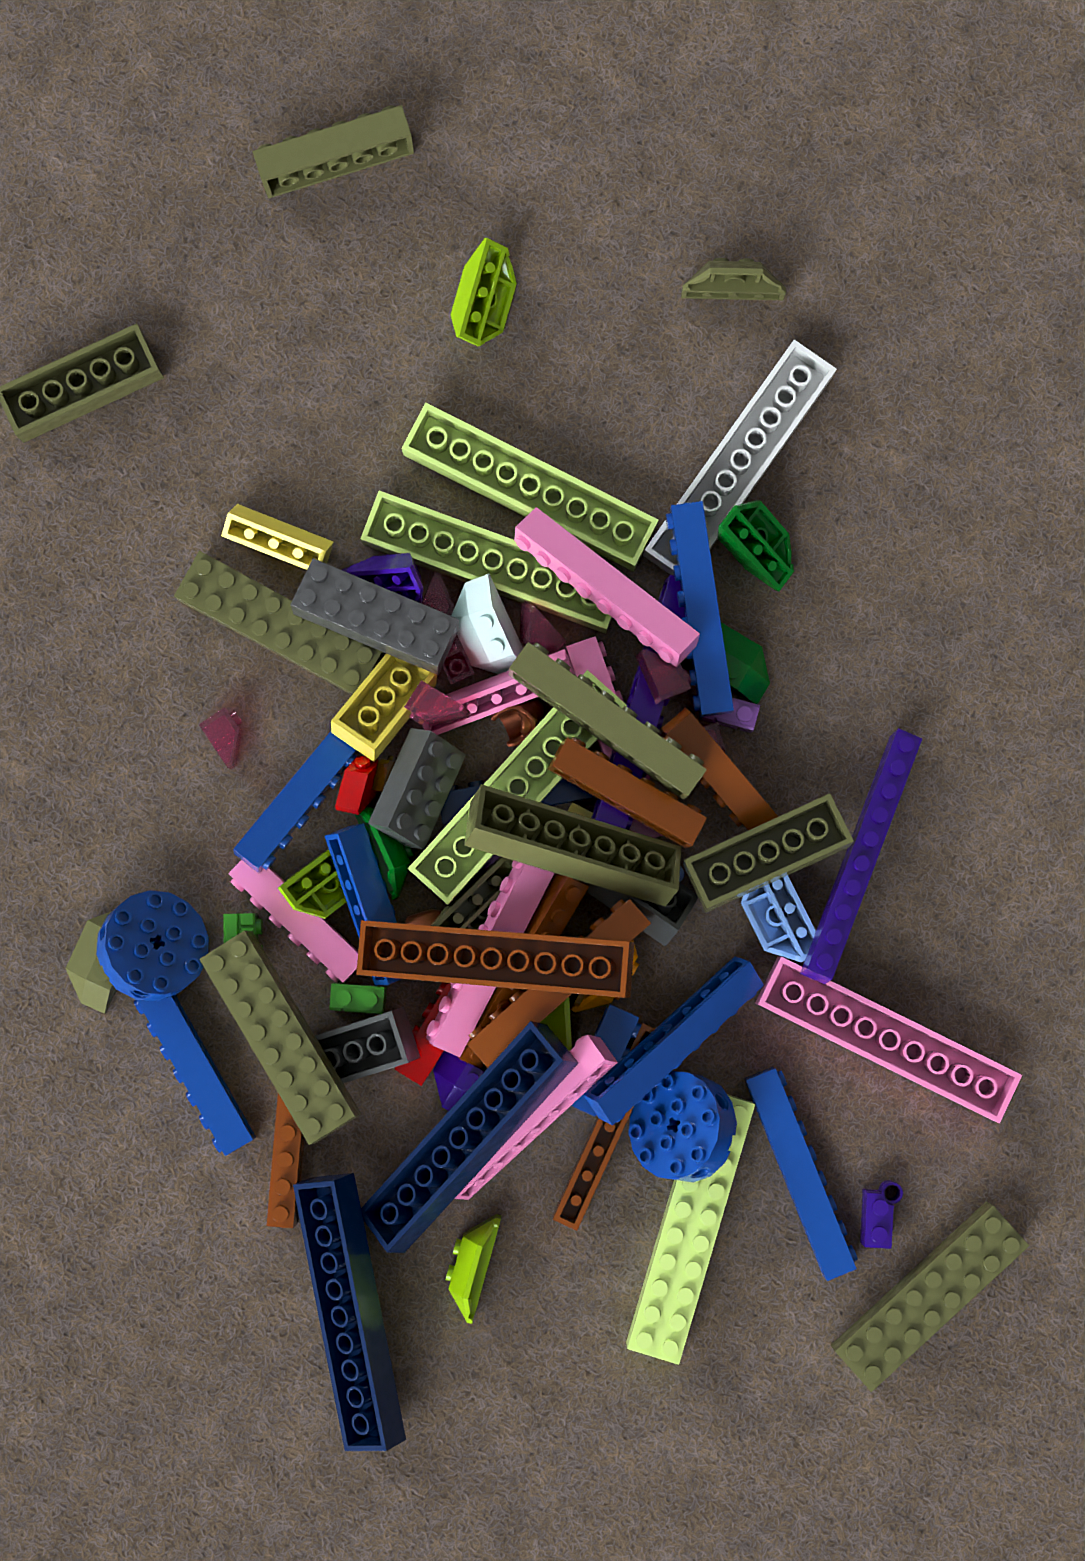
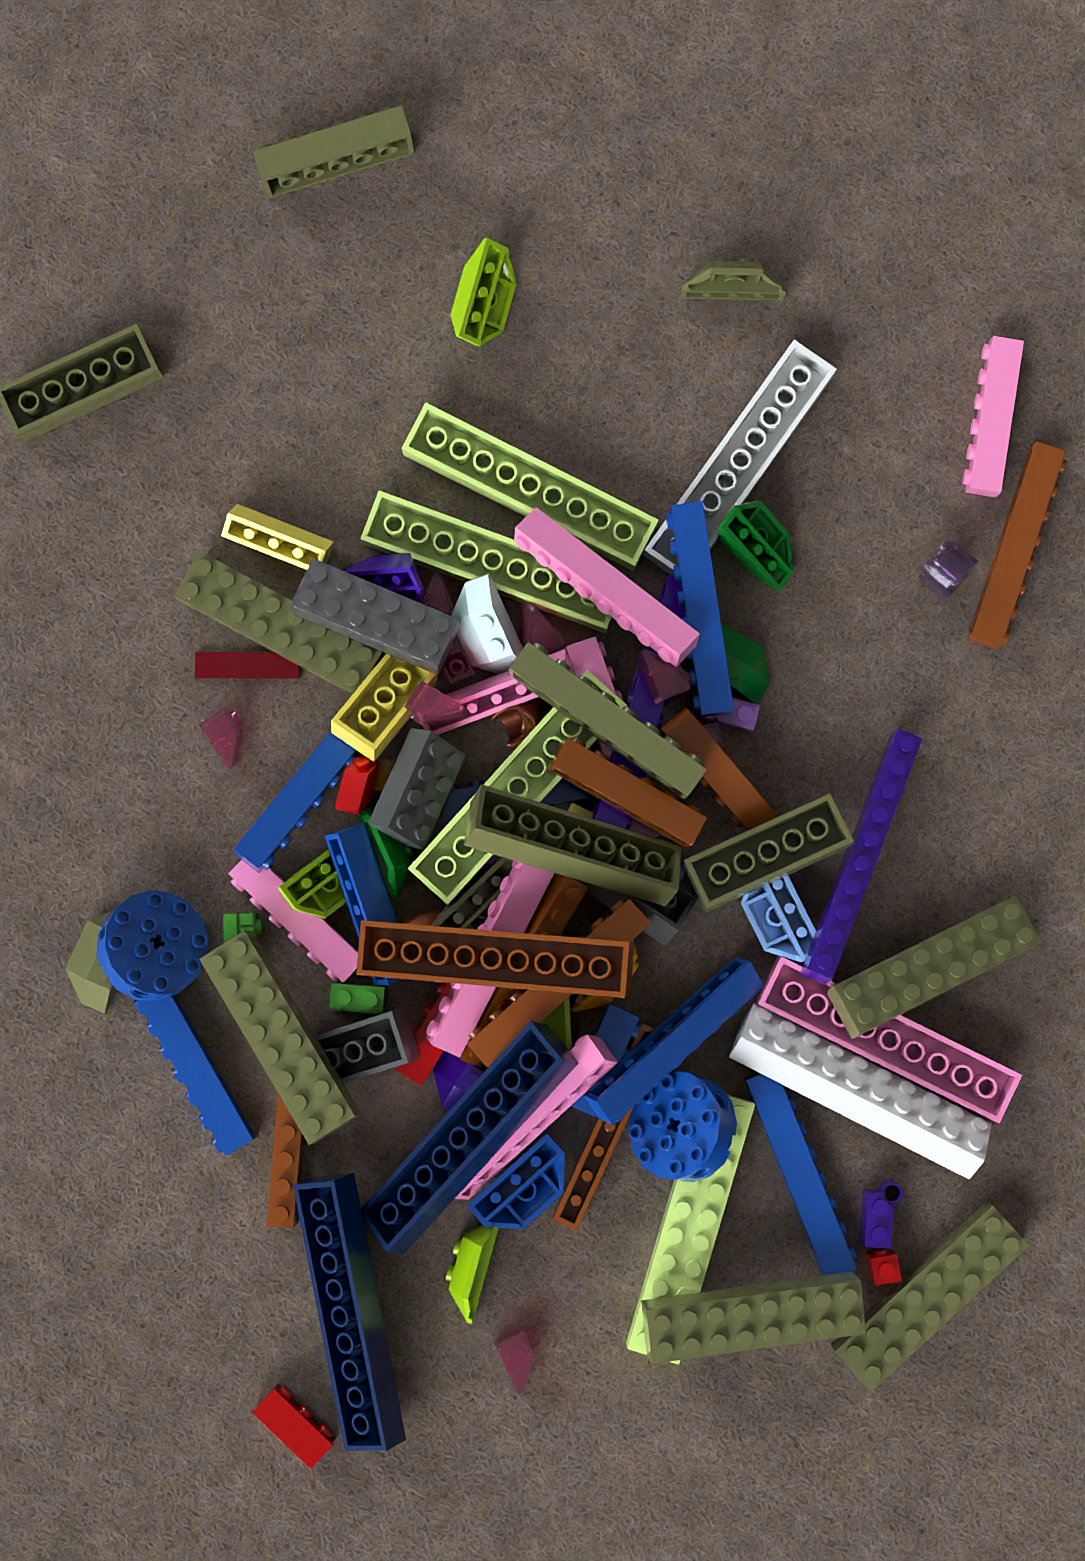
(244, 666): none -> dark red tile
(294, 1425): none -> red brick
(517, 1355): none -> clear pink slope
(523, 1188): none -> blue wedge
(753, 1317): none -> olive brick
(861, 1091): none -> white brick
(883, 1266): none -> red brick
(933, 967): none -> olive brick
(948, 569): none -> clear purple brick
(994, 416): none -> bright pink brick
(1016, 545): none -> dark orange brick

